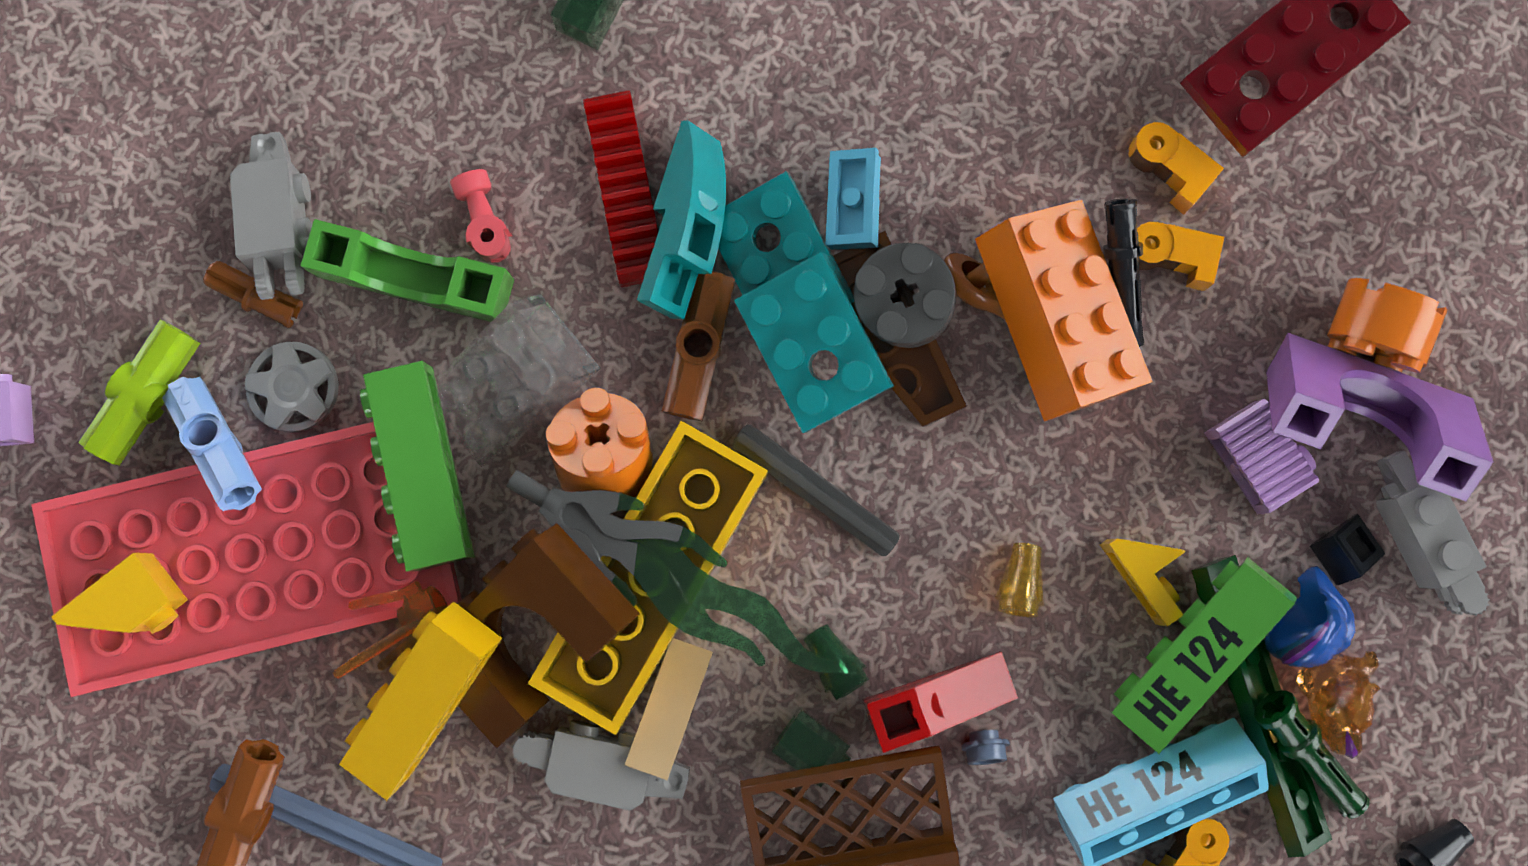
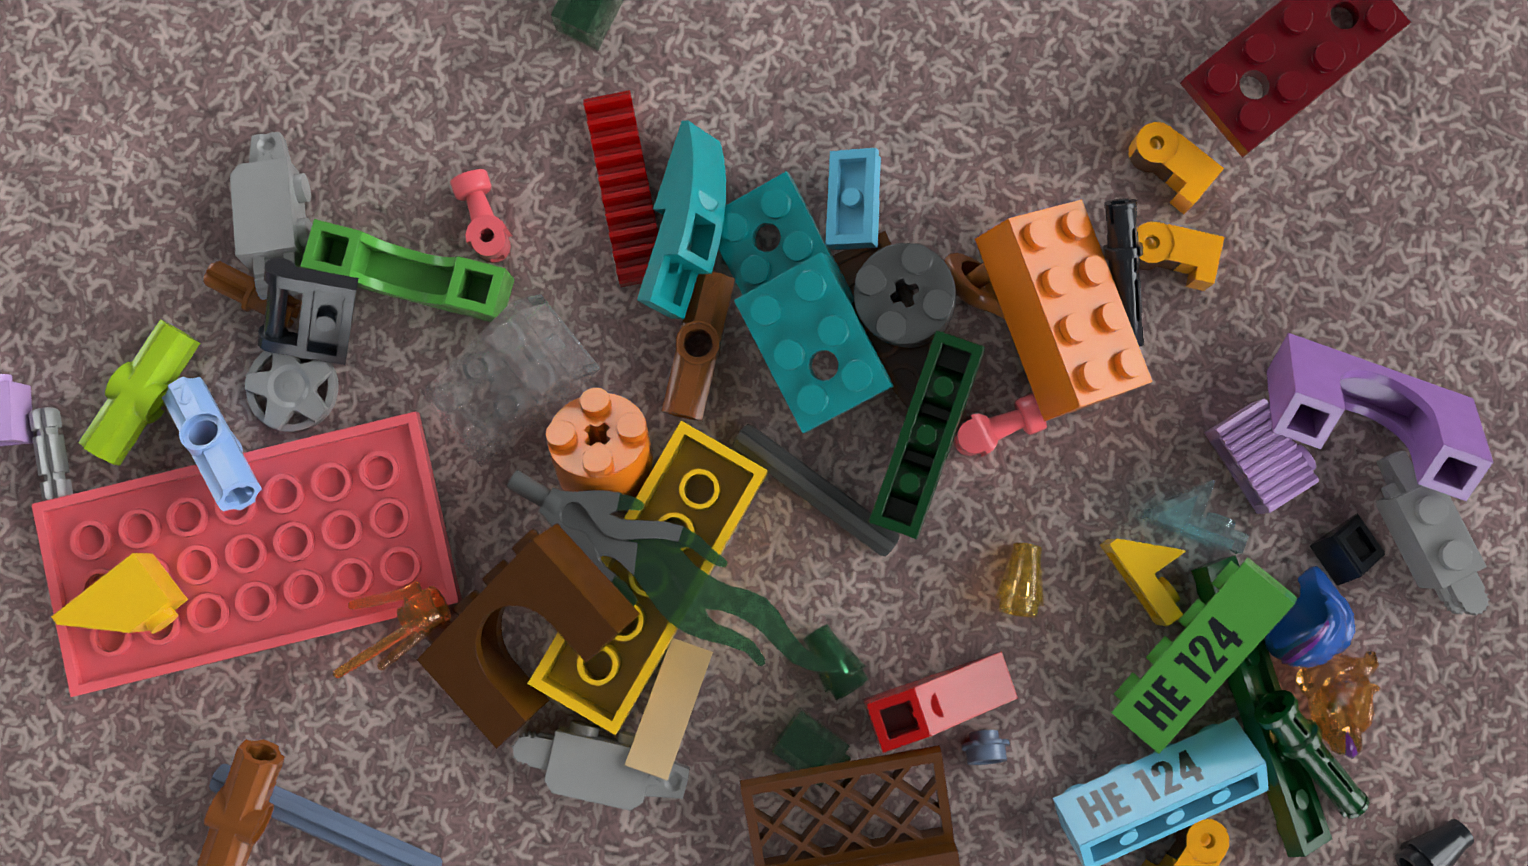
(50, 453): none -> light grey axle
(324, 314): none -> black plate
(417, 467): bright green brick -> none
(419, 699): yellow brick -> none
(927, 434): none -> dark green brick
(982, 433): none -> coral leg
(1184, 516): none -> clear light blue slope
(1387, 324): orange brick -> none

